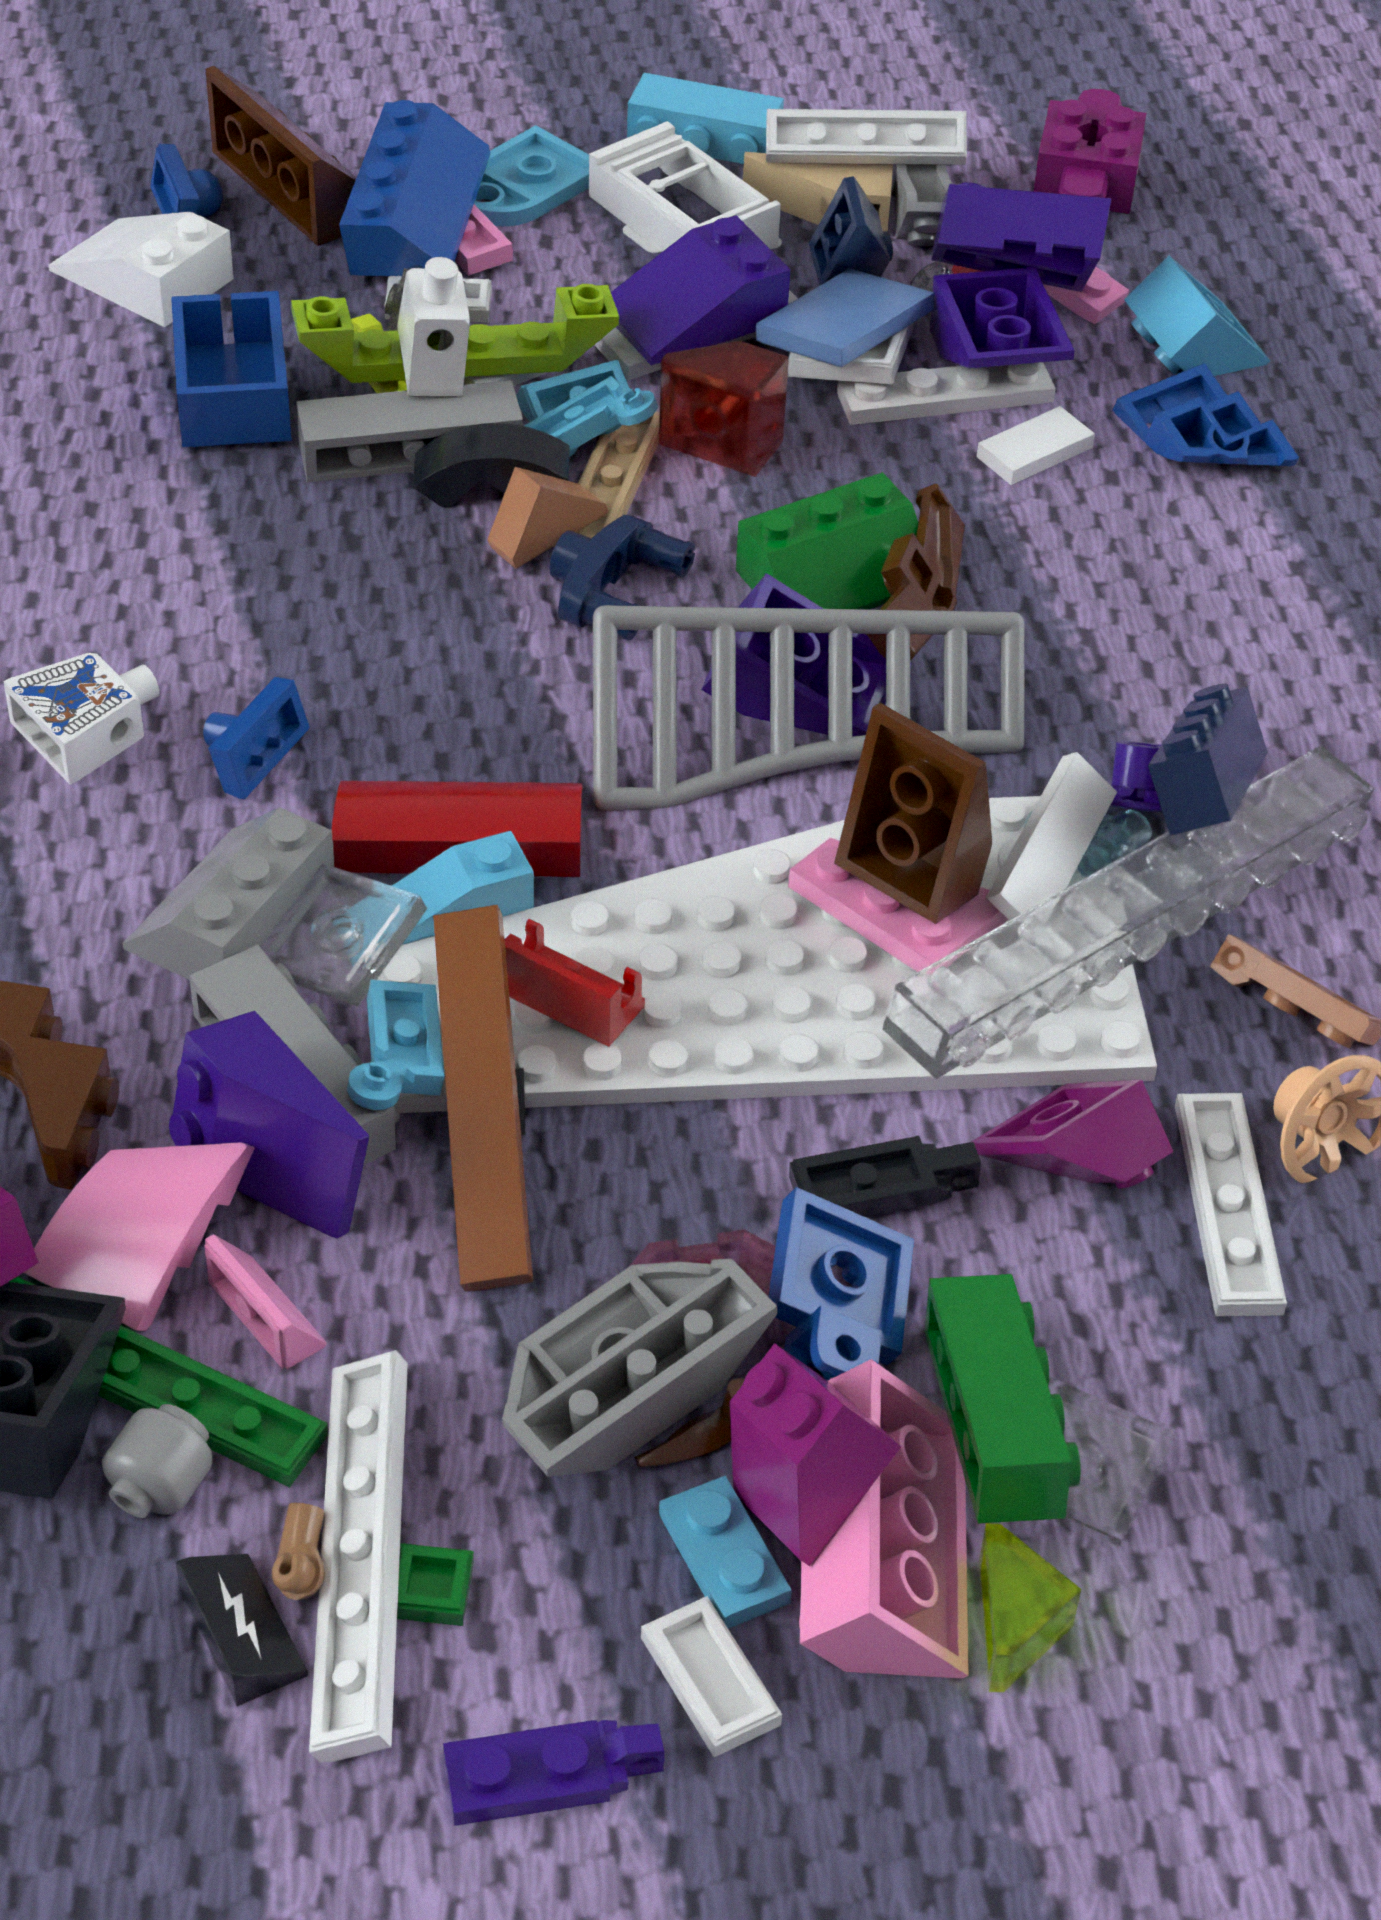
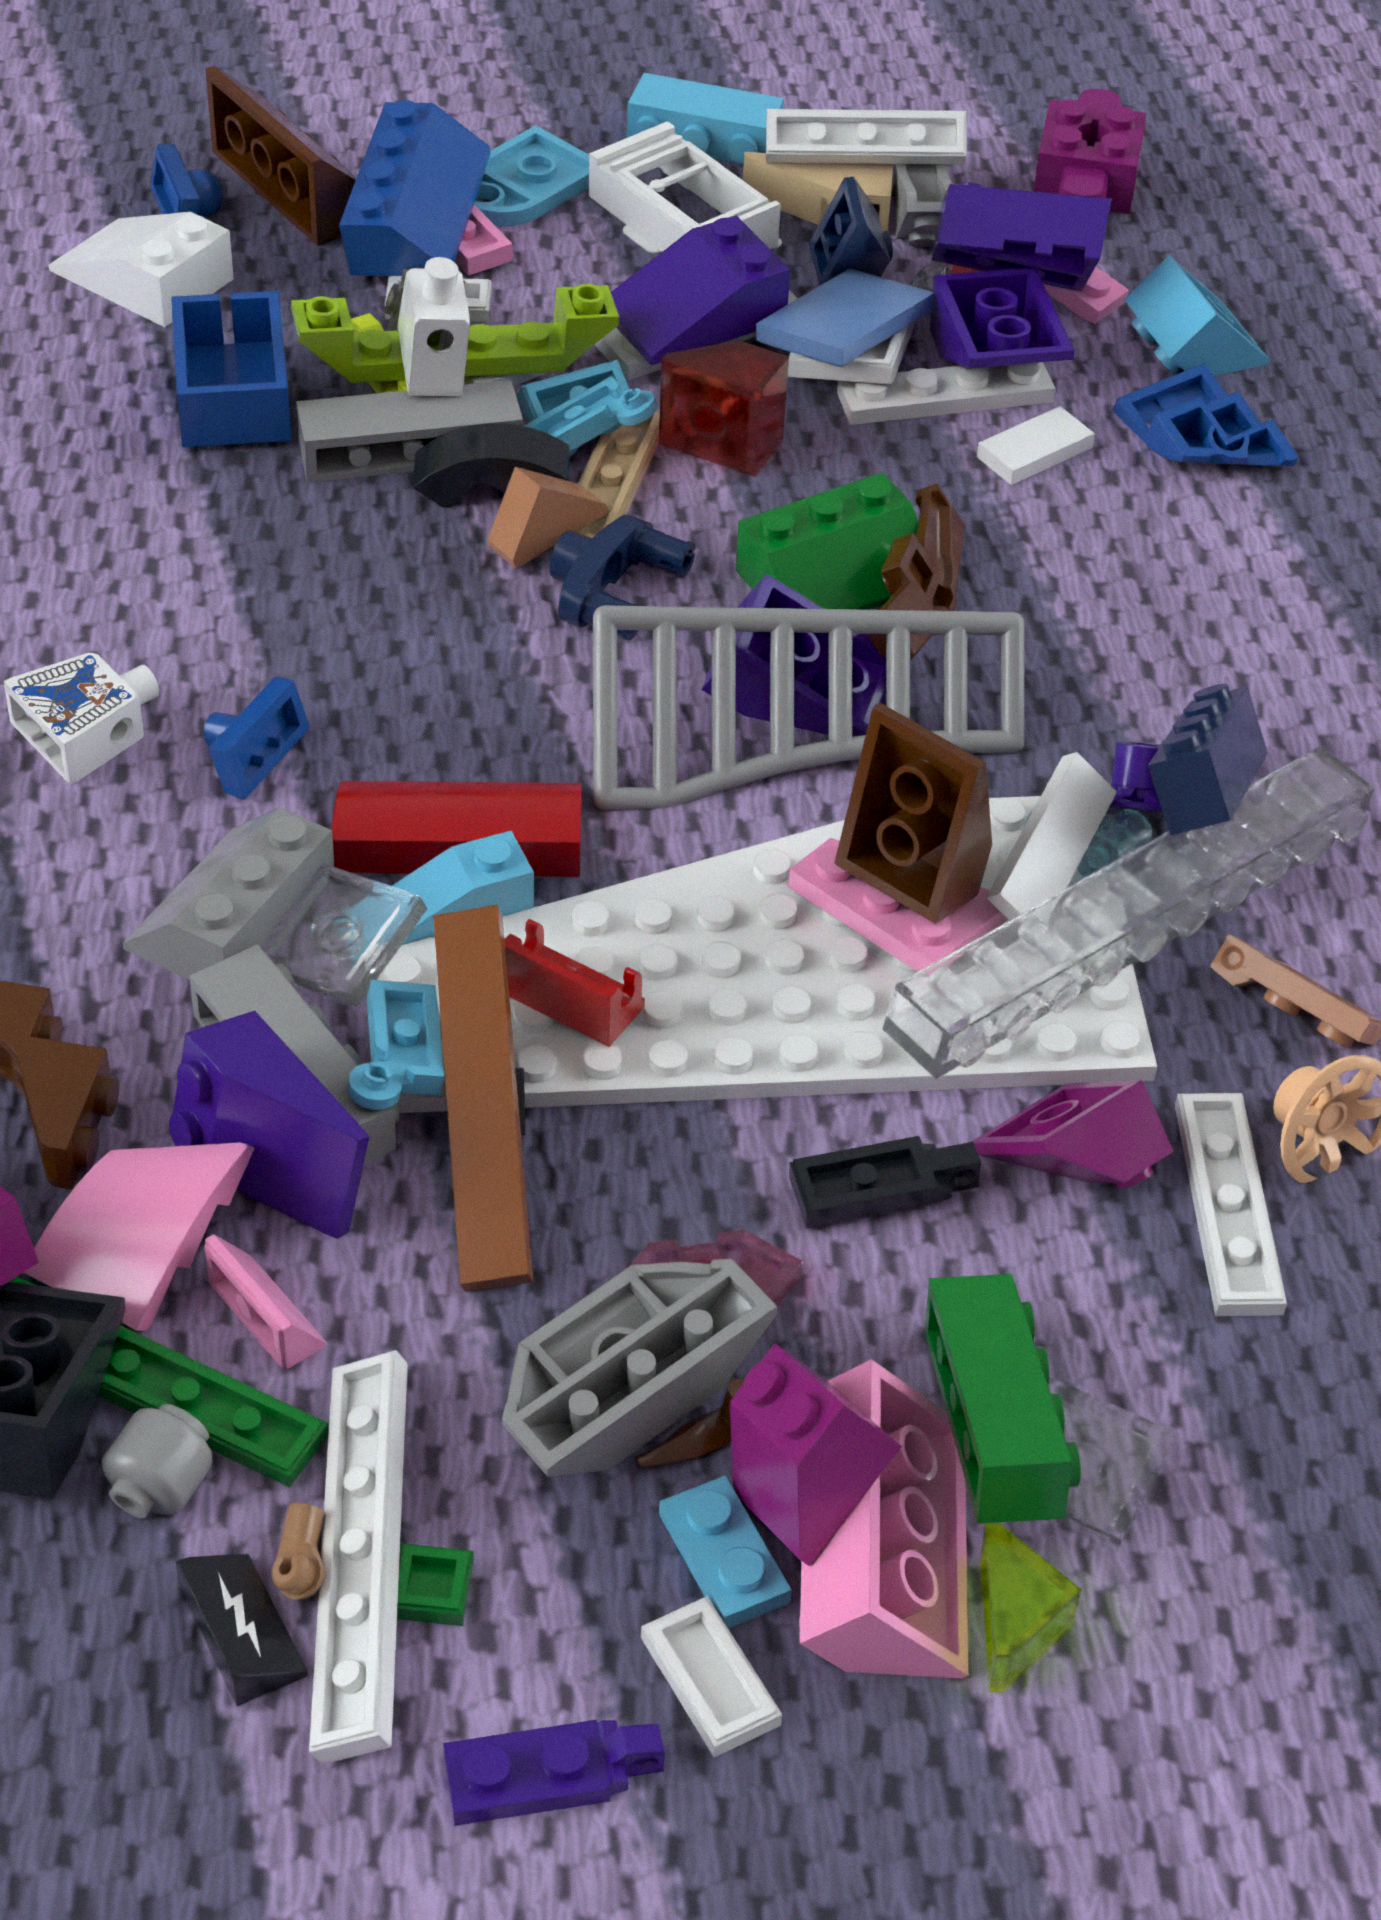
(834, 1322): plate -> none

